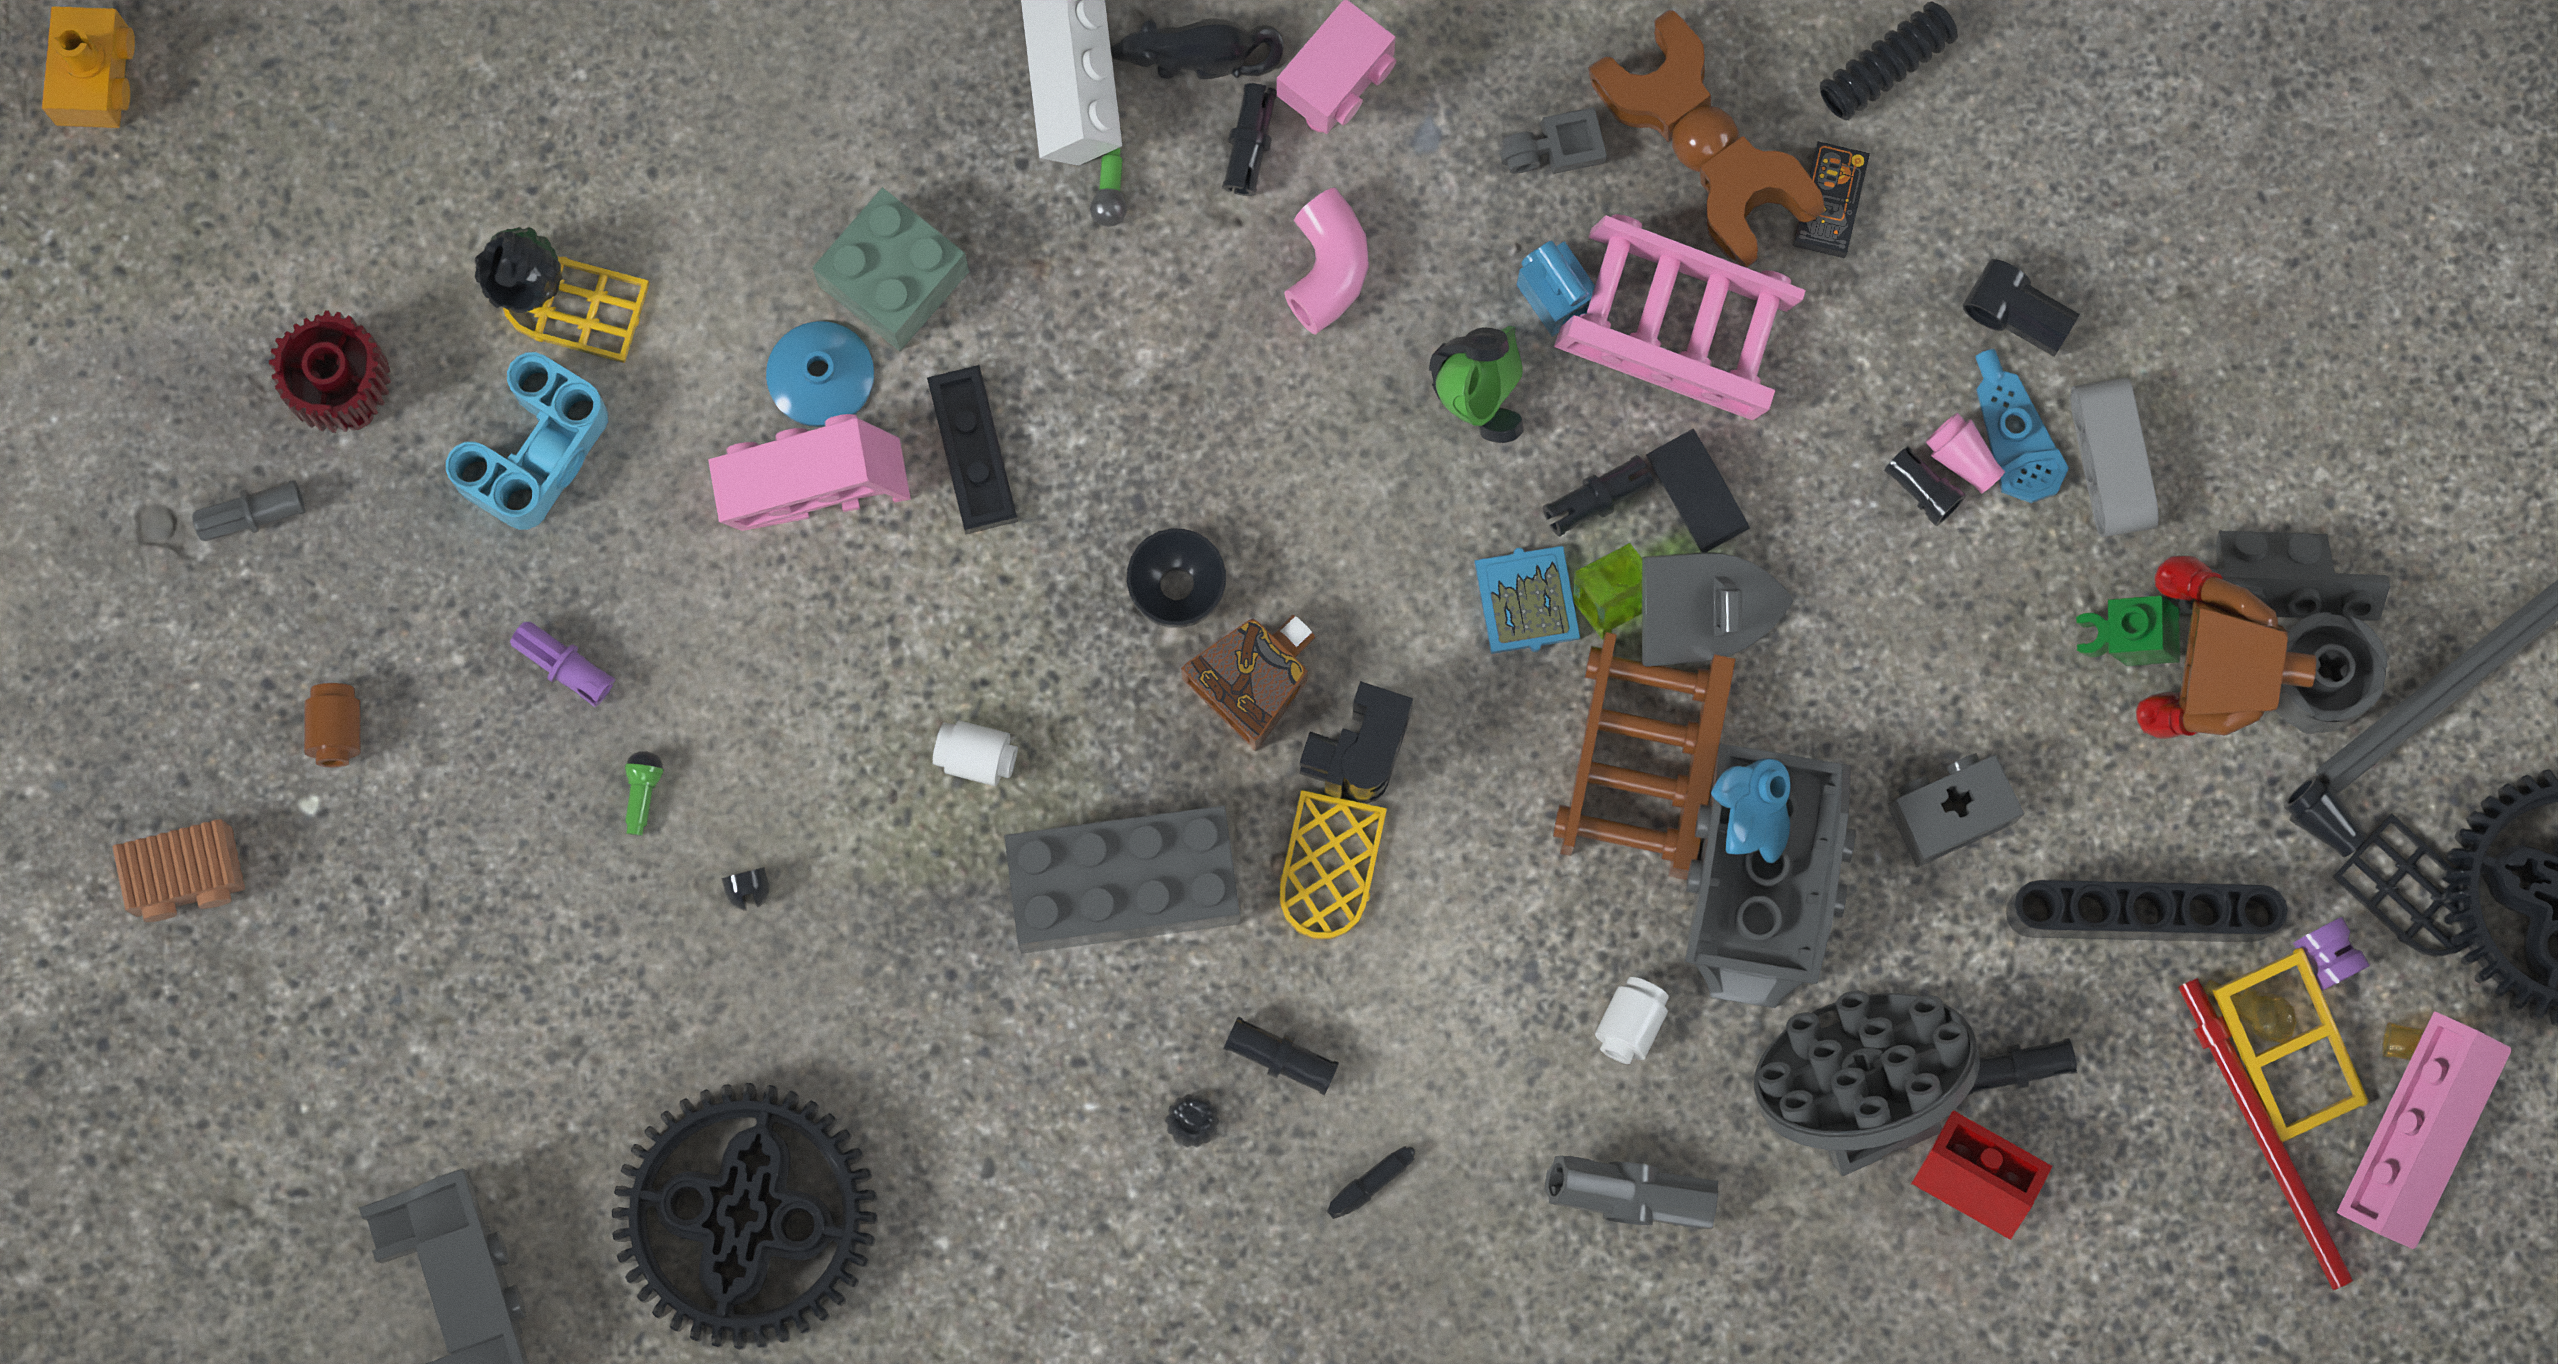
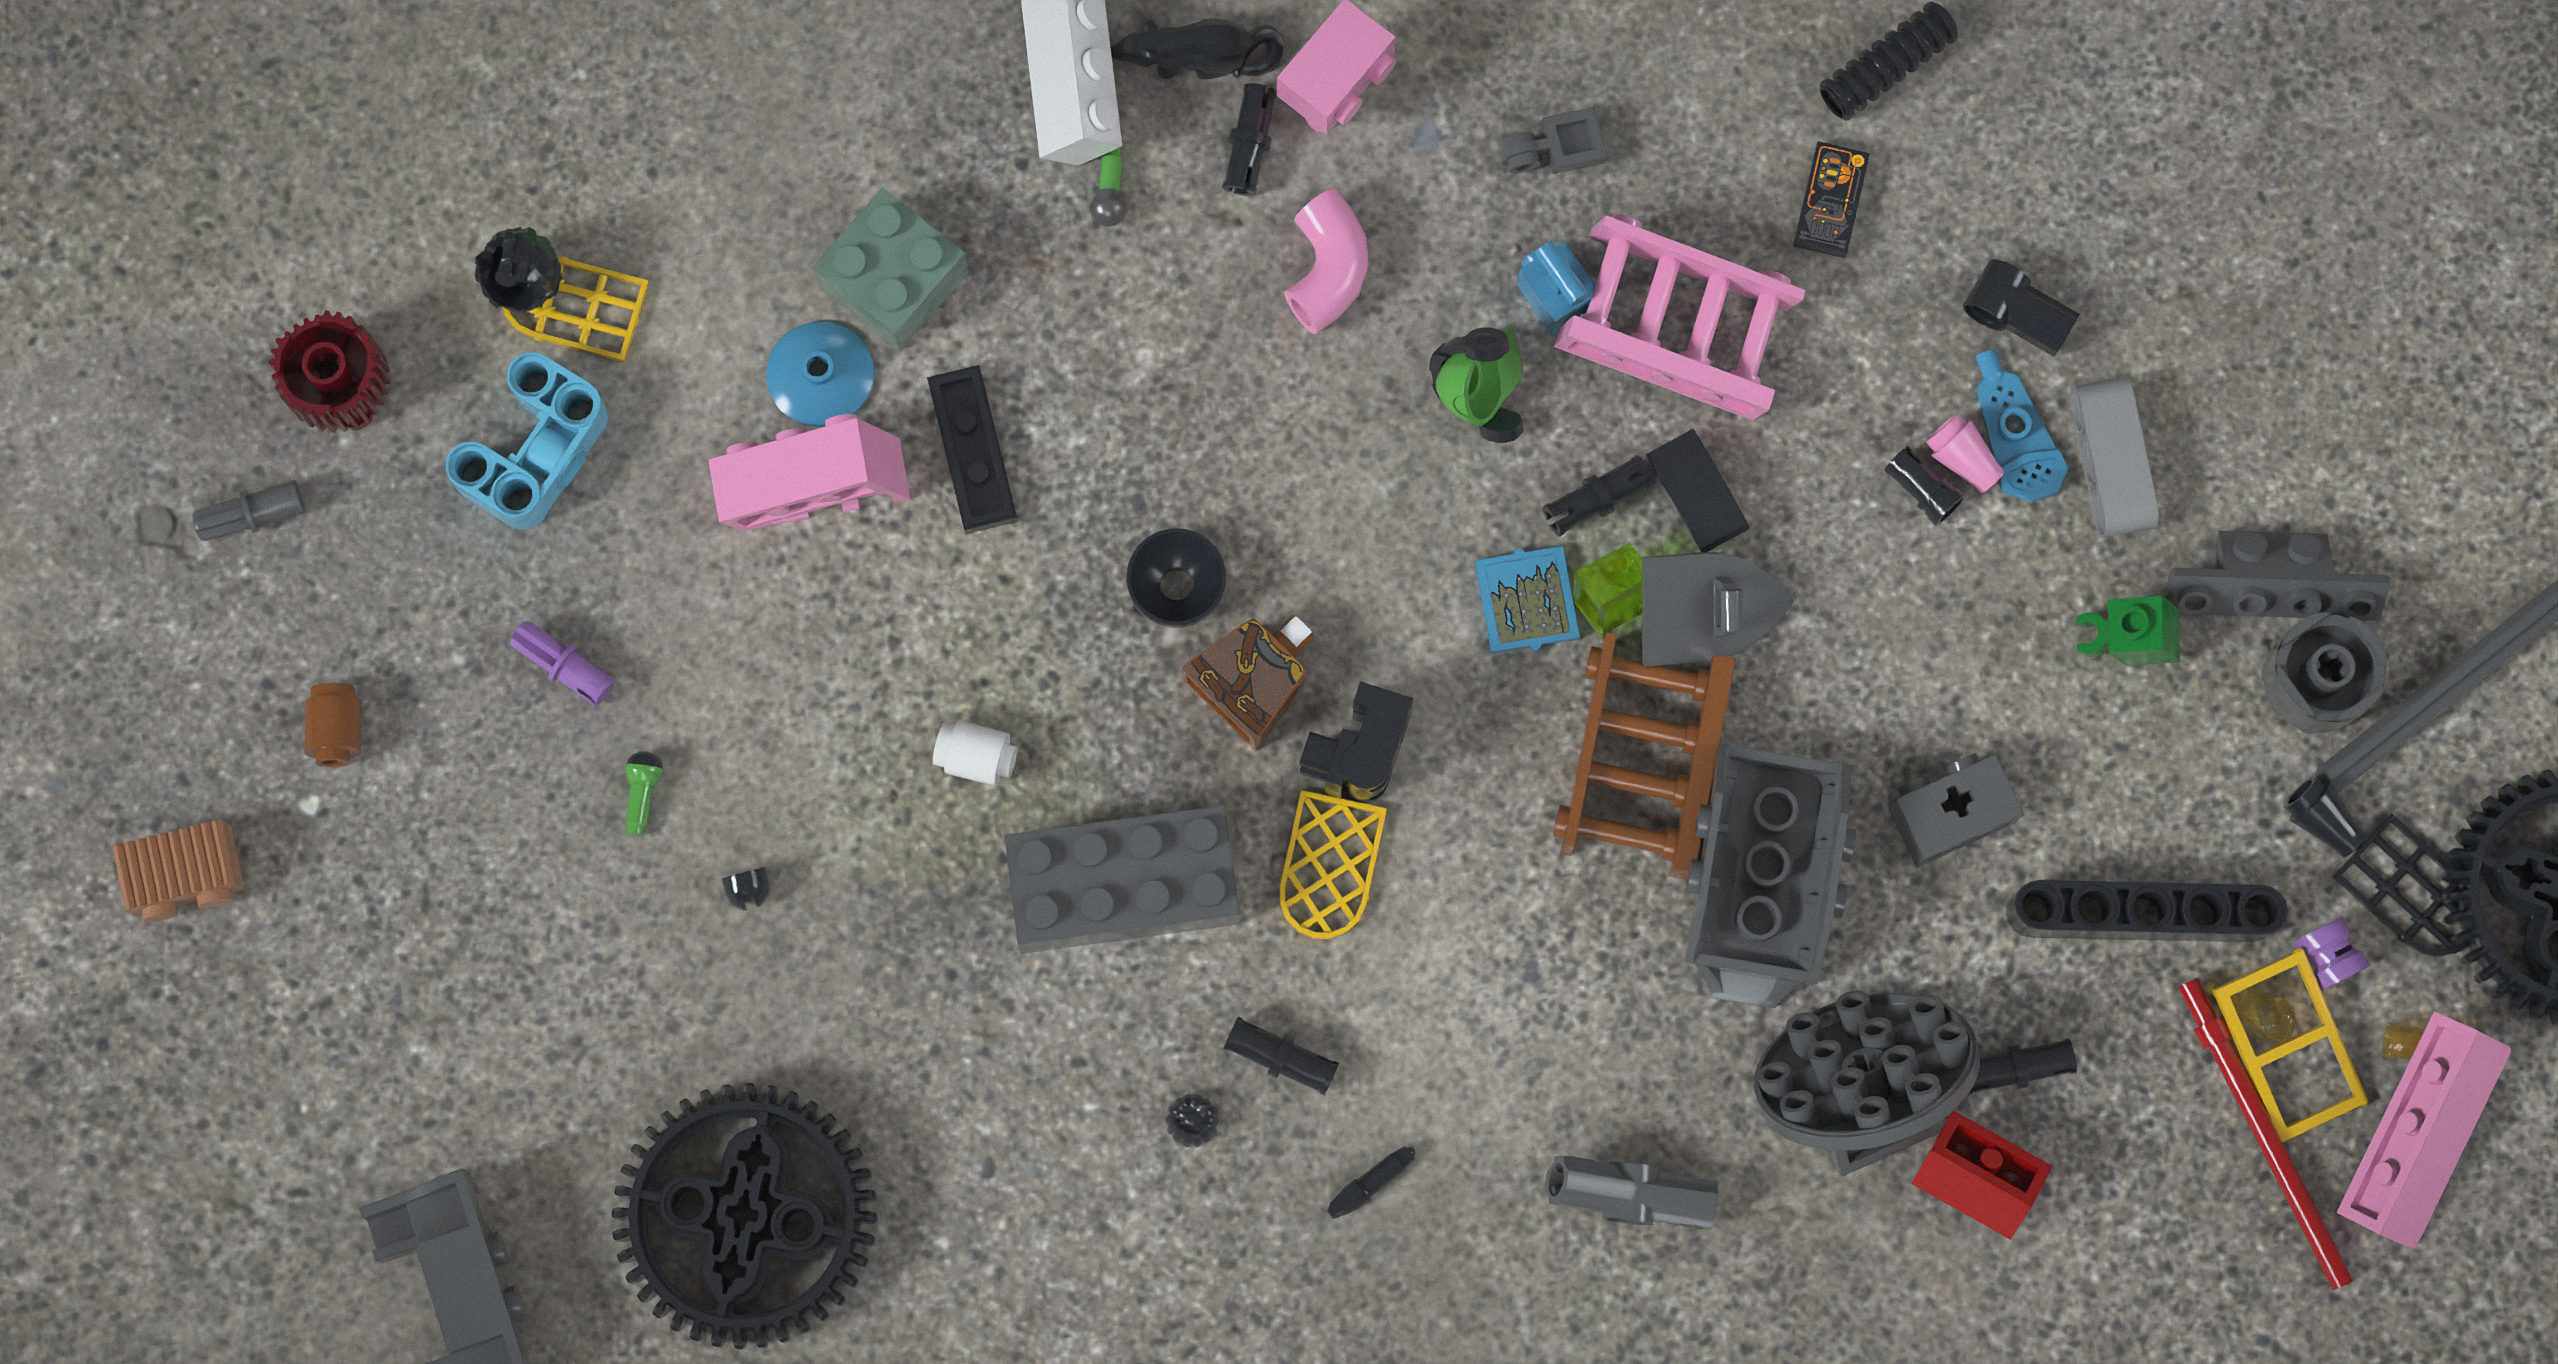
(87, 67): light orange brick -> none
(1632, 1020): white brick -> none
(1706, 139): dark orange piece -> none
(1757, 807): dark azure plate -> none
(2231, 658): dark orange torso -> none

